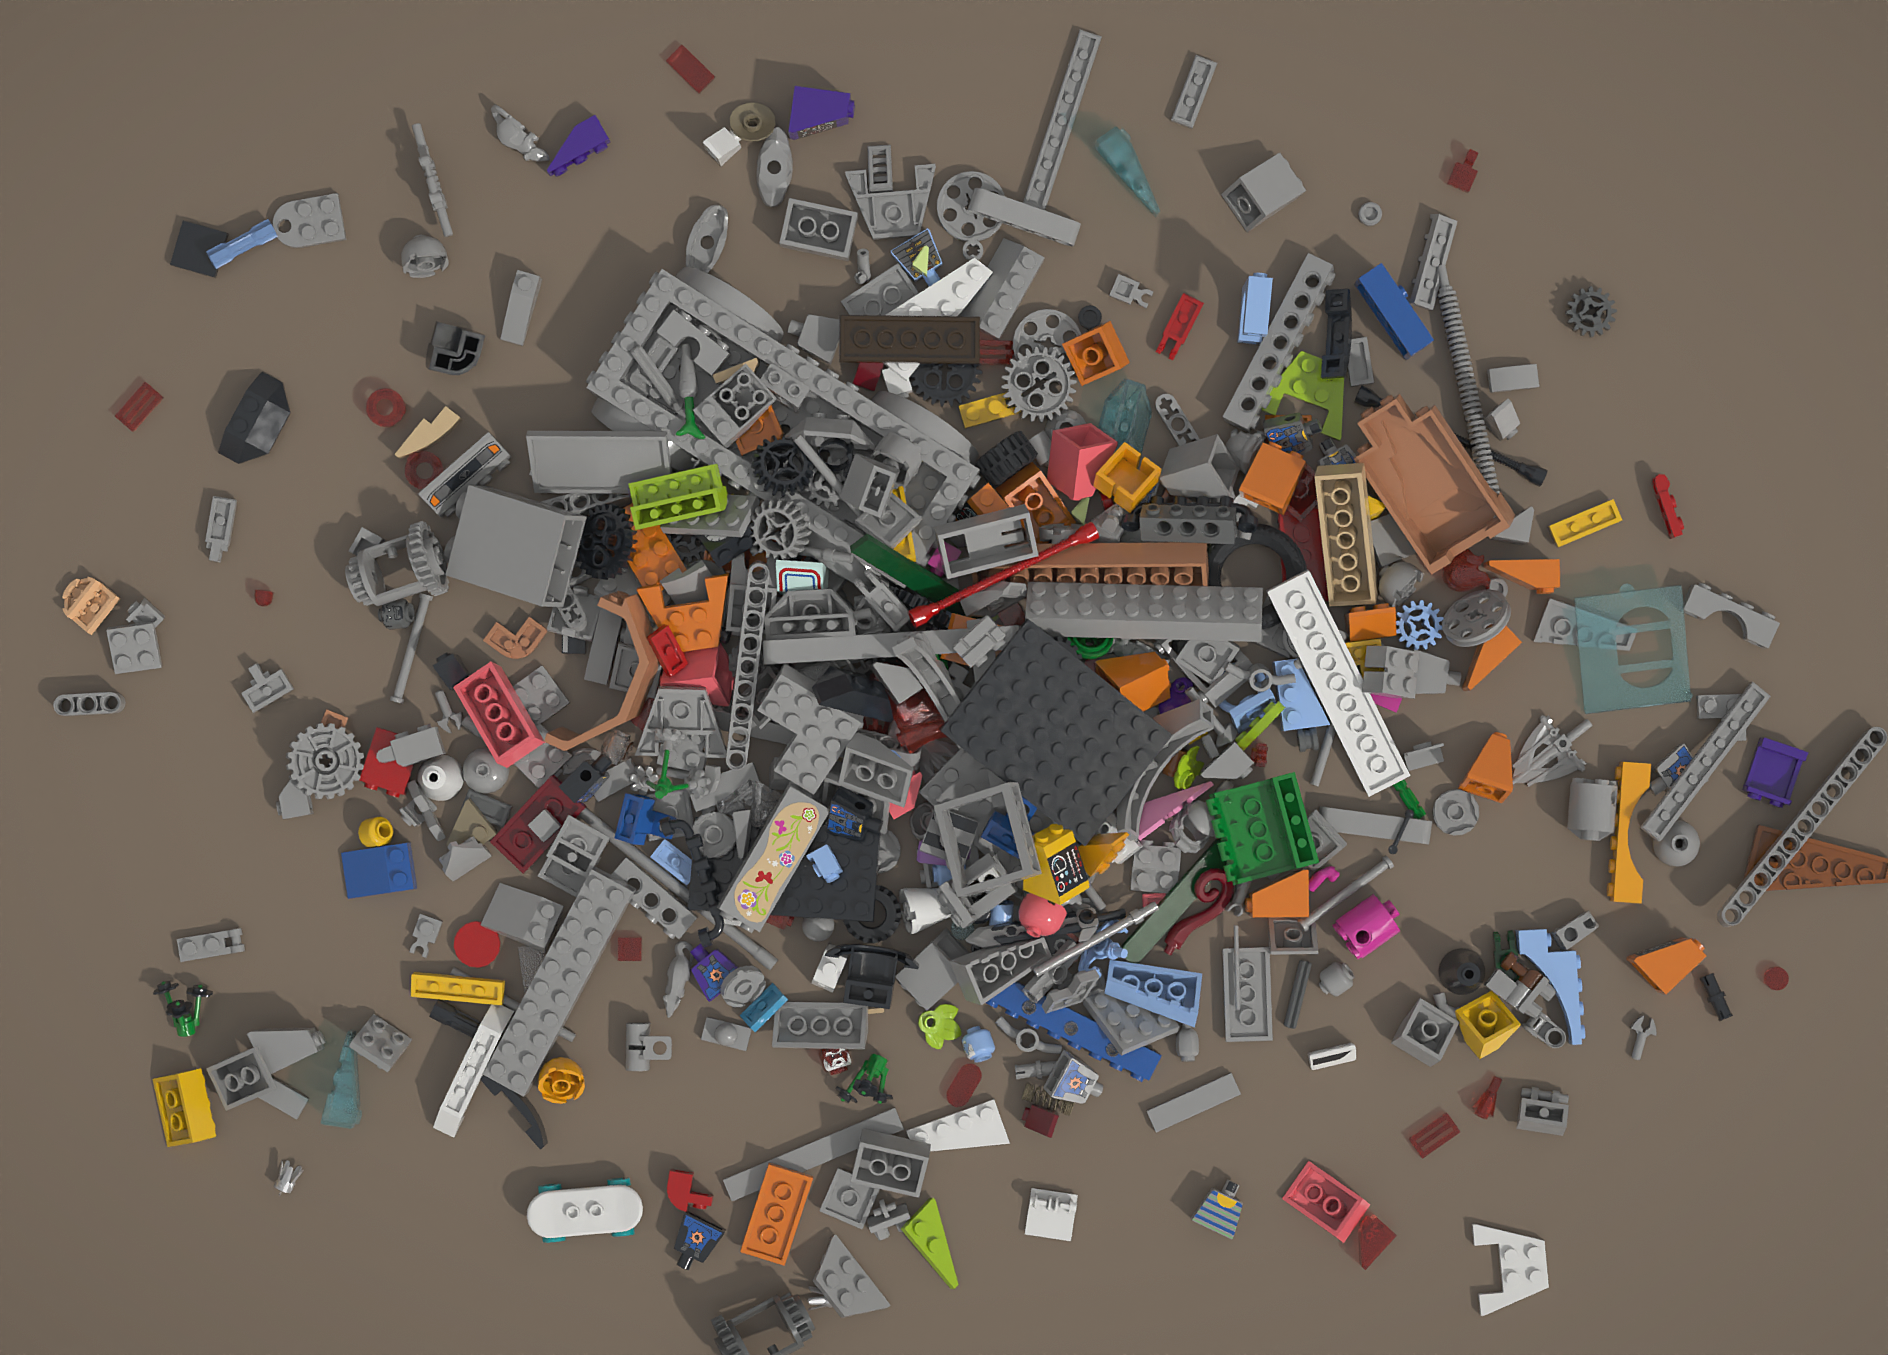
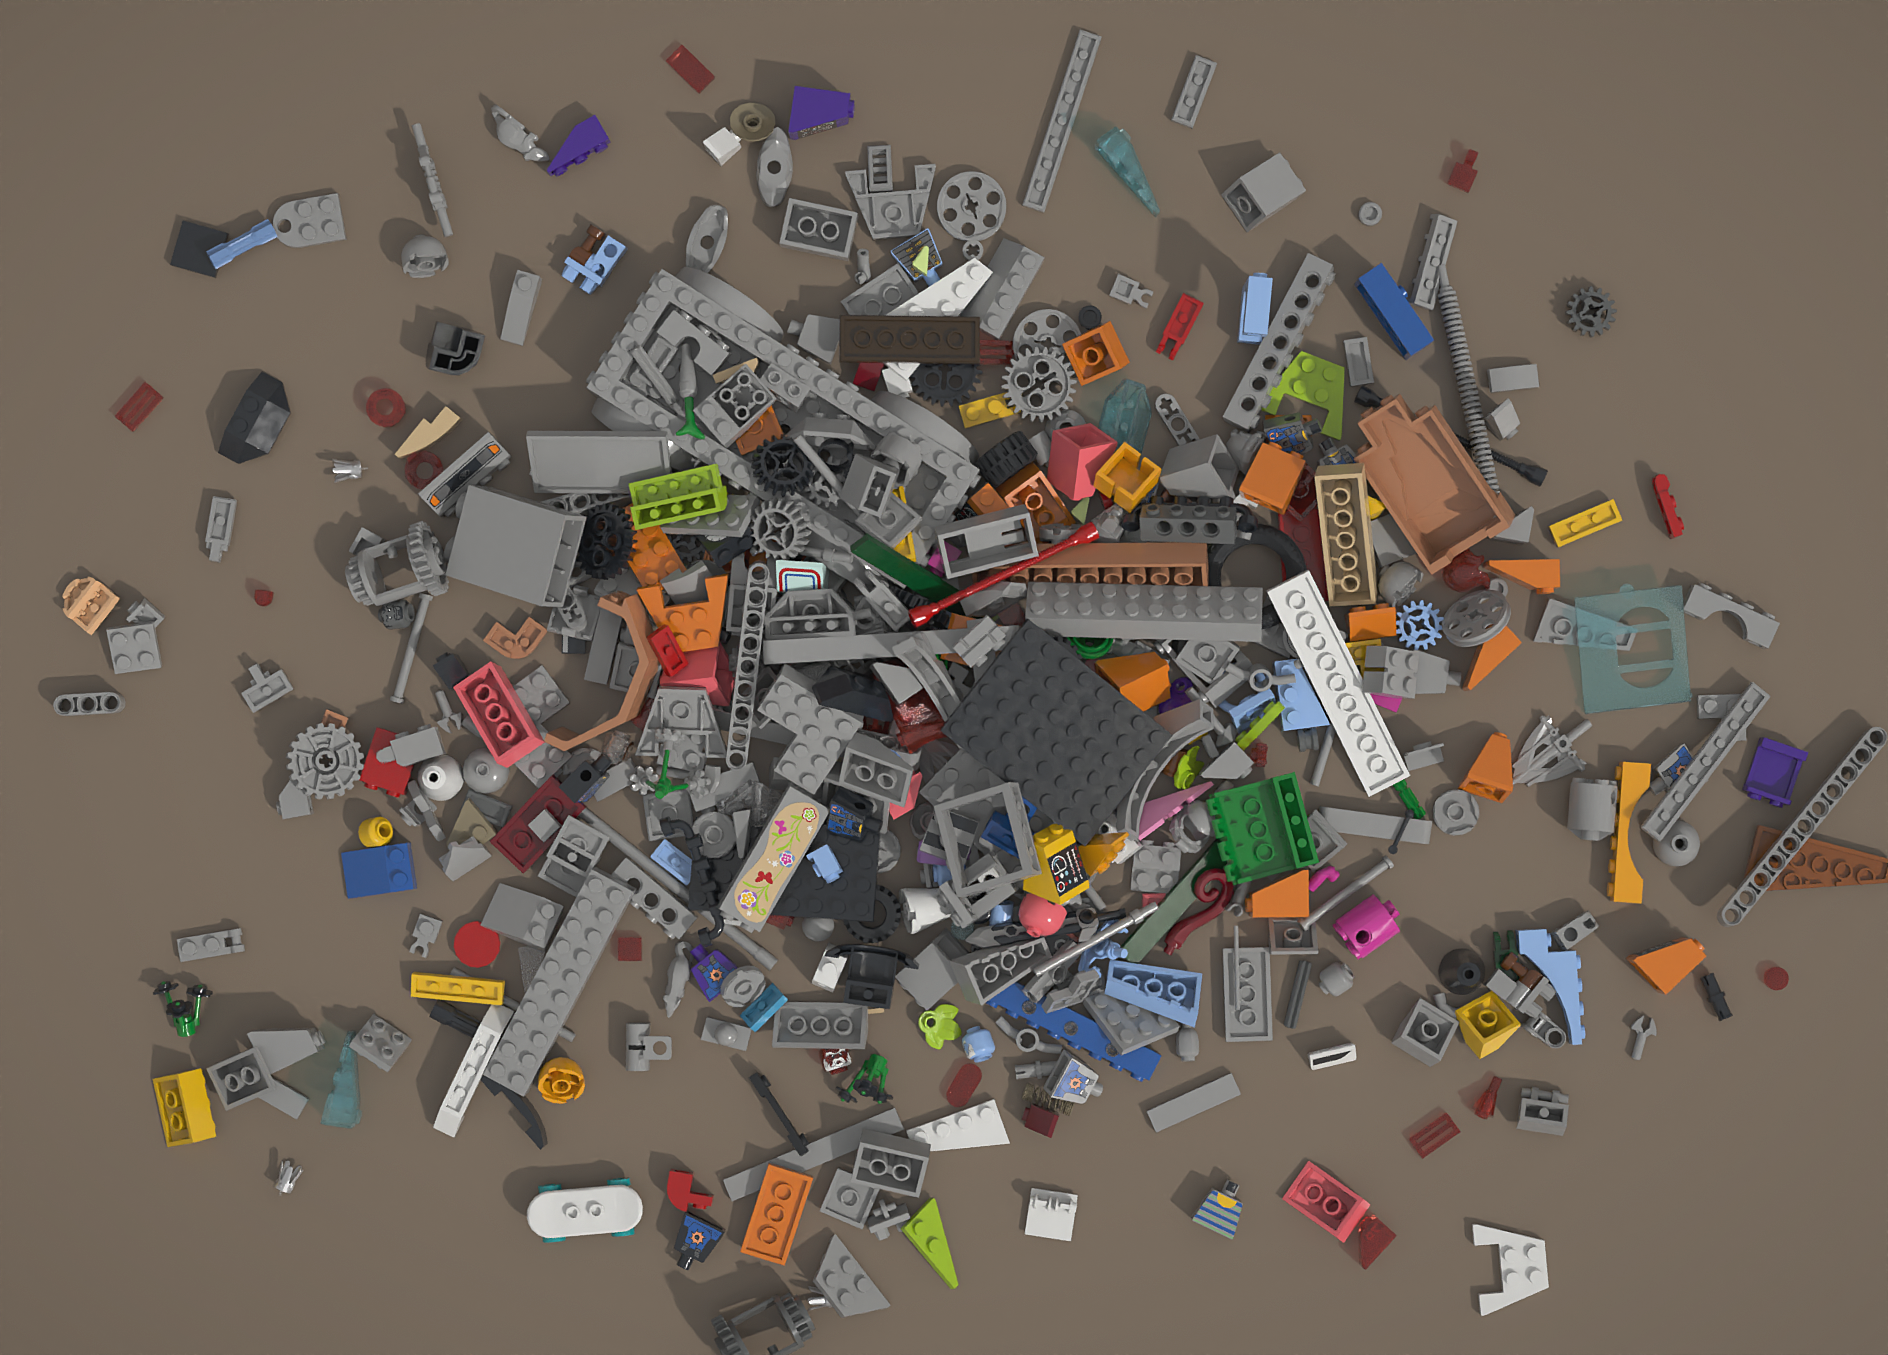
(350, 469): none -> flat silver piece
(591, 265): none -> light blue hips
(639, 819): blue piece -> none
(761, 1084): none -> black container
(1024, 217): light grey beam -> none
(1338, 333): black slope -> none

